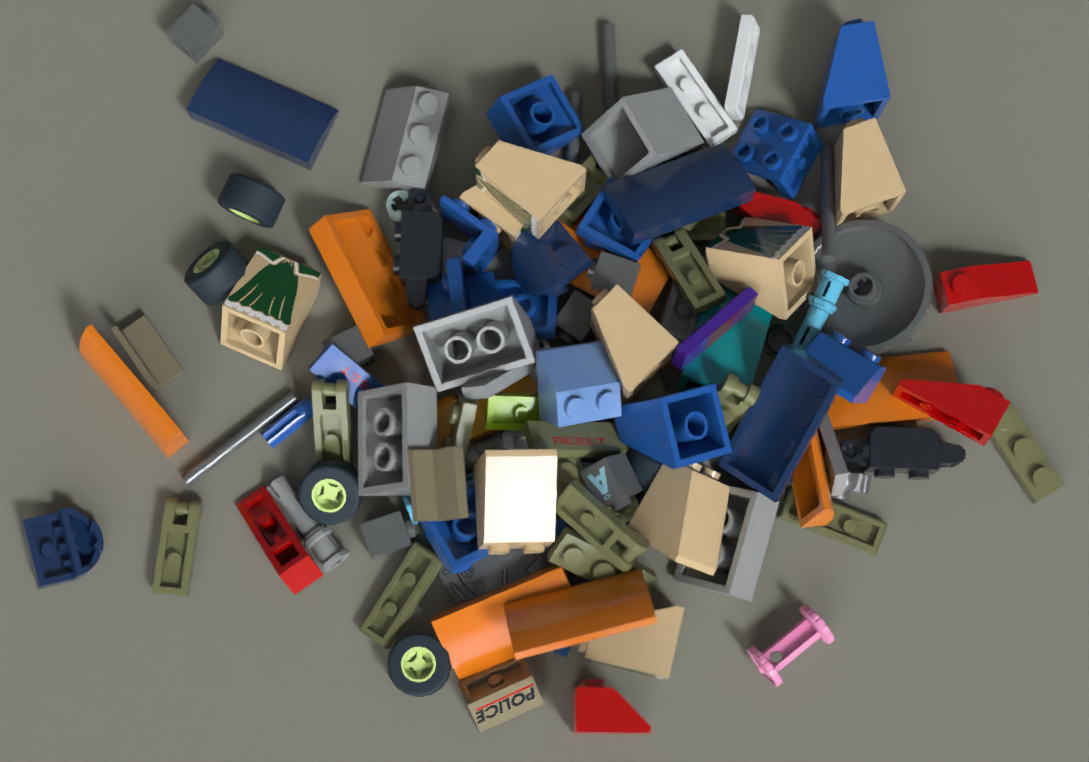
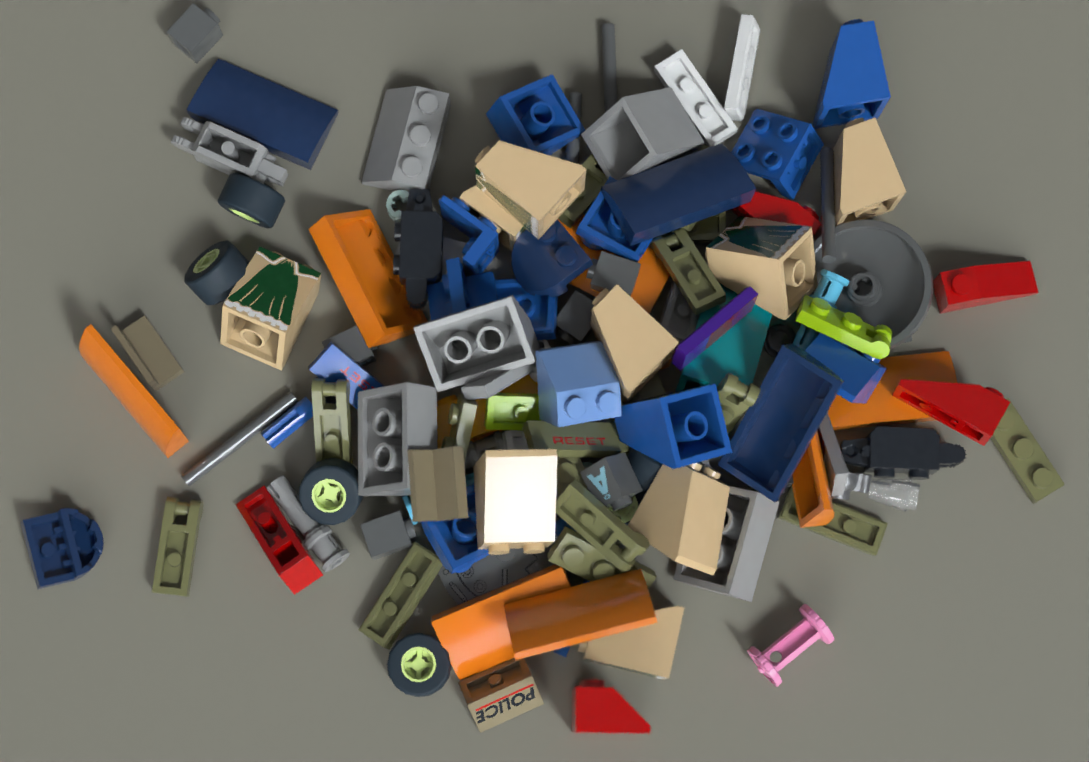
(230, 152): none -> light grey hinge
(844, 327): none -> lime plate
(896, 493): none -> clear cone

